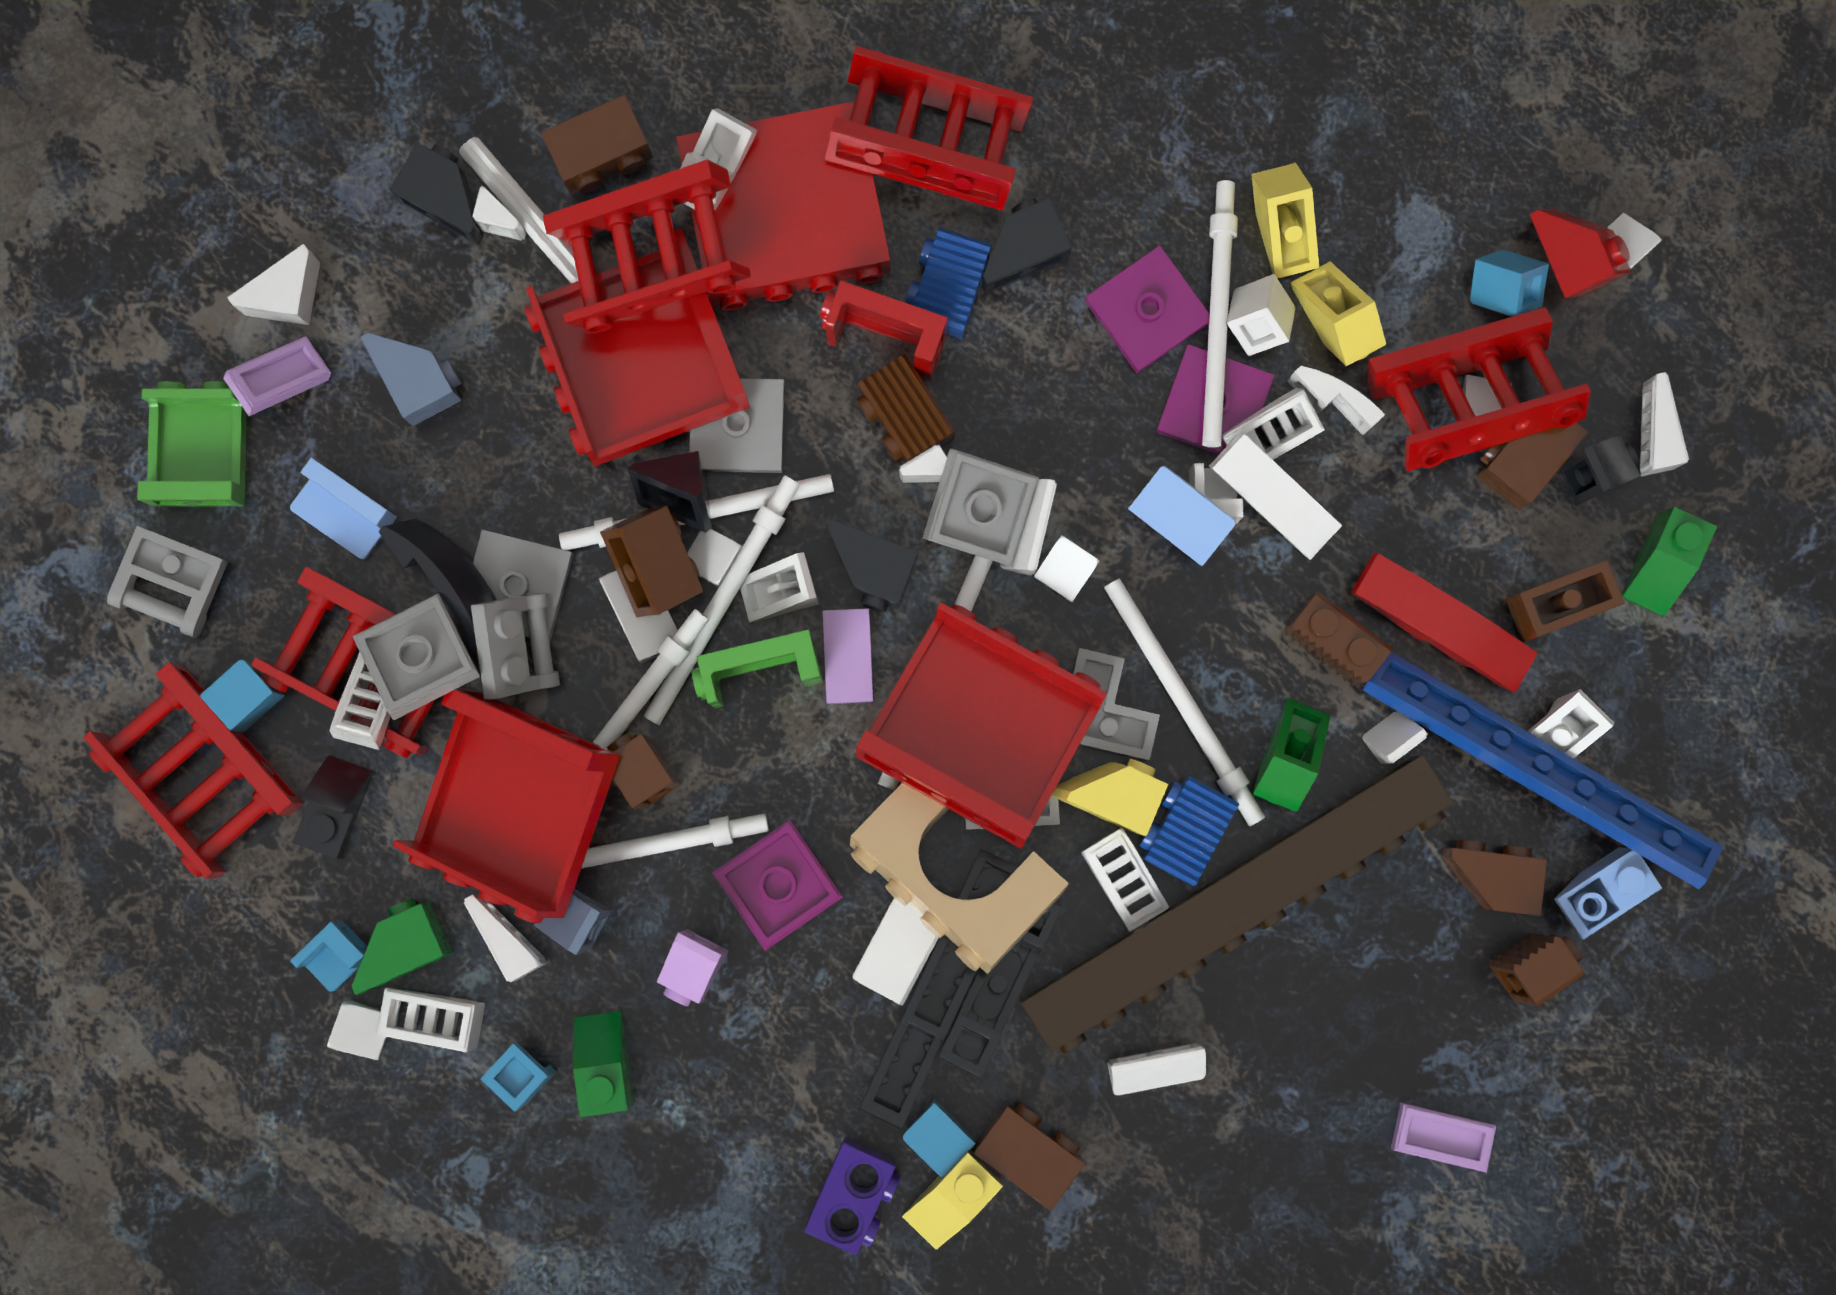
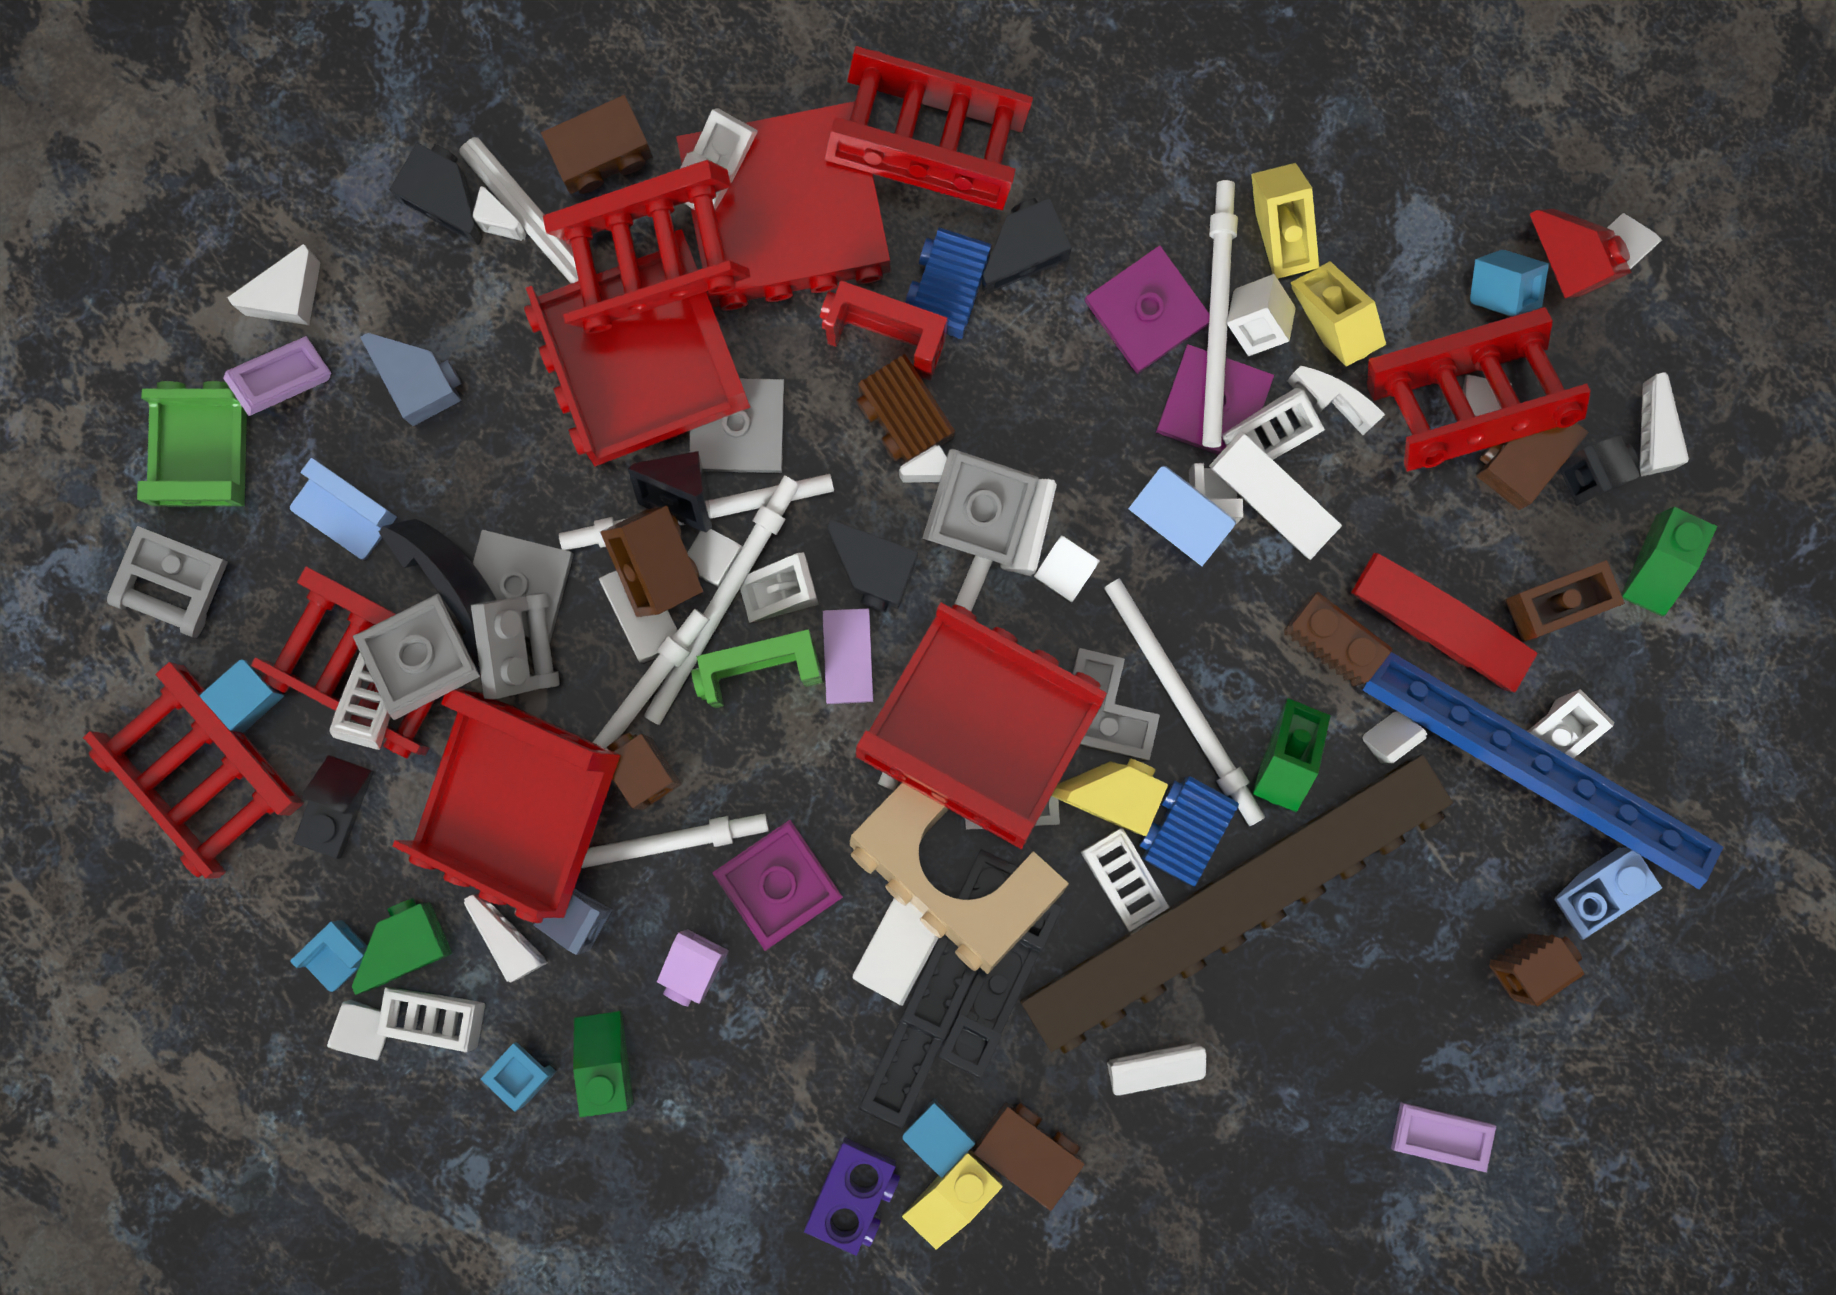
(1499, 881): reddish brown slope -> none

